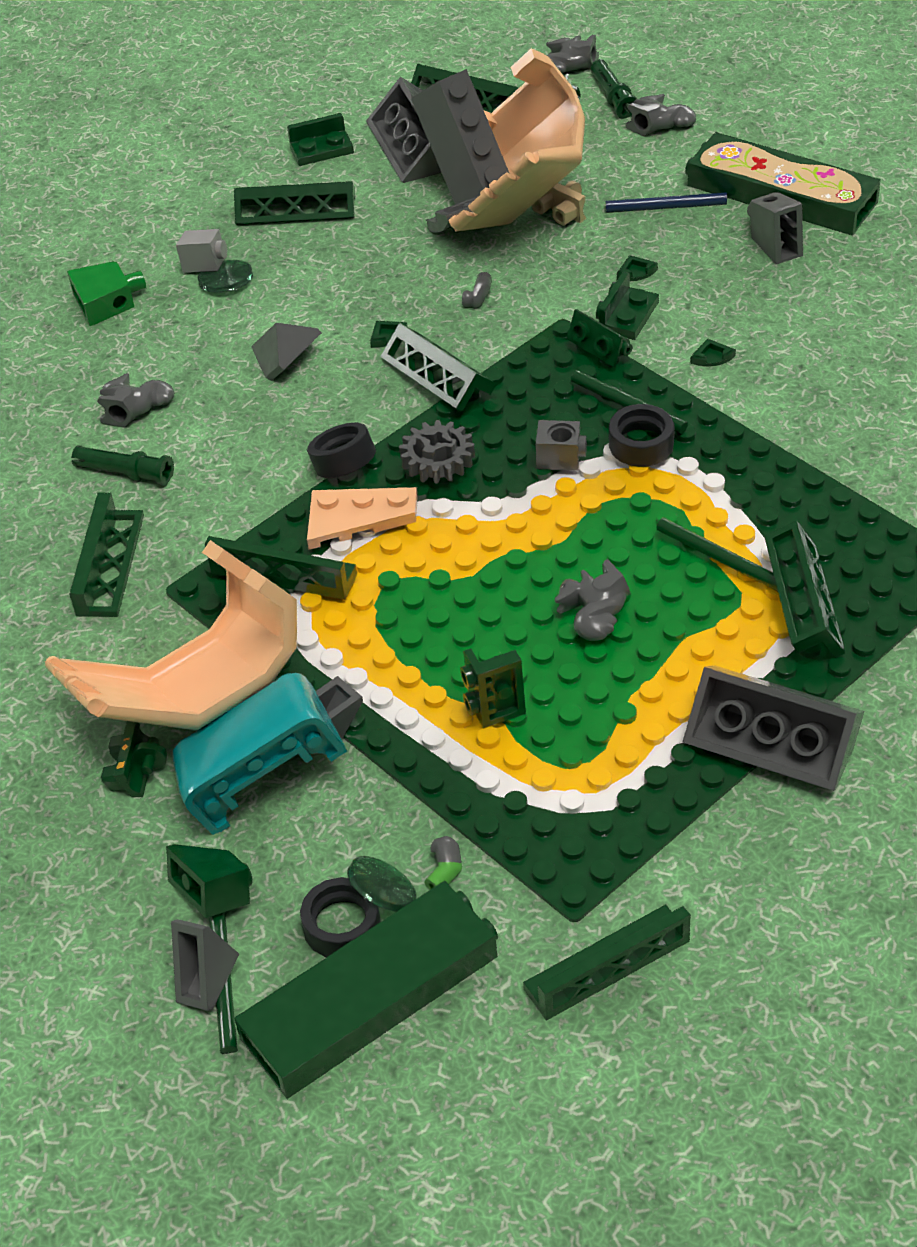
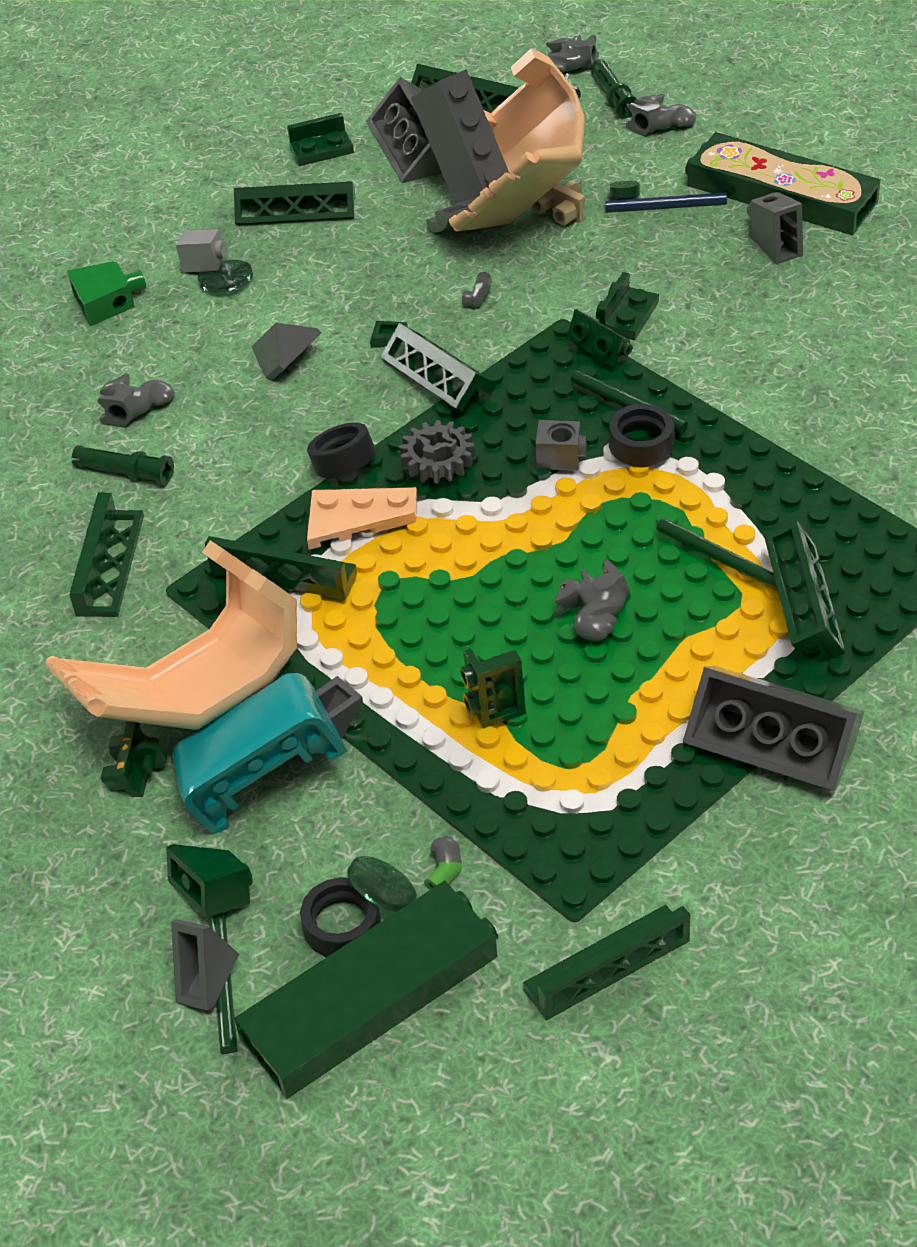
(625, 189): none -> dark green tile
(638, 268): dark green tile -> none
(712, 352): dark green tile -> none

